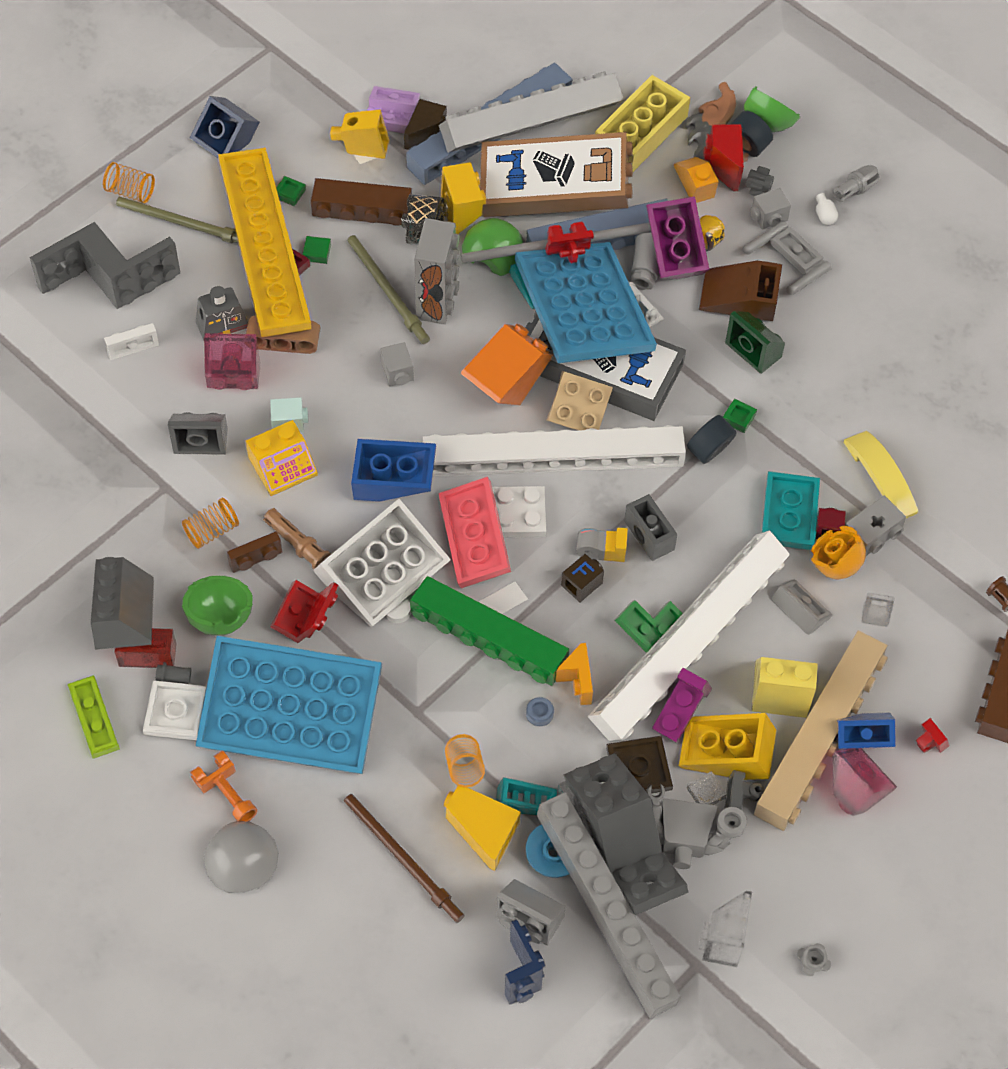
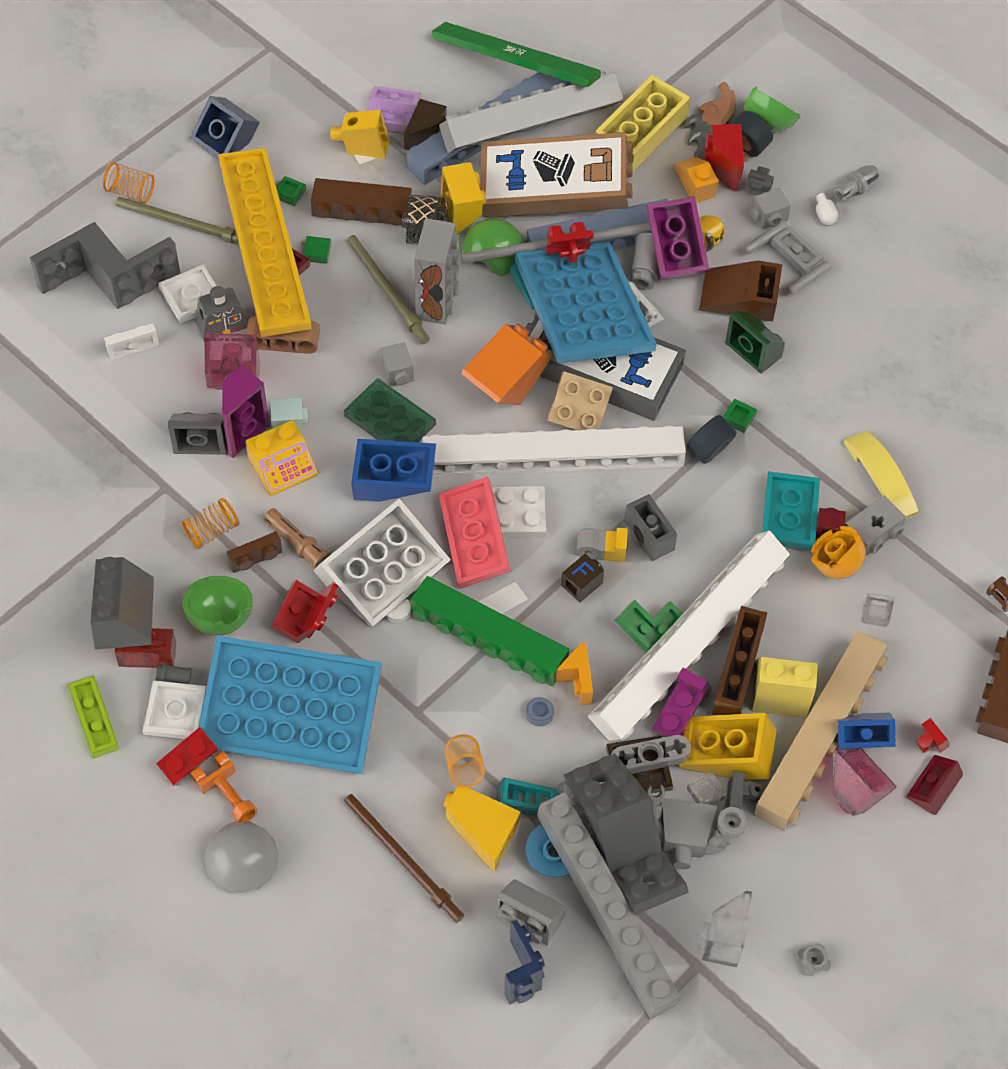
(185, 289): none -> white plate
(187, 756): none -> red plate
(243, 408): none -> magenta slope
(389, 414): none -> clear green plate
(516, 54): none -> green tile
(672, 757): none -> light grey beam
(739, 662): none -> reddish brown brick
(801, 606): light grey slope -> none
(935, 784): none -> dark red slope

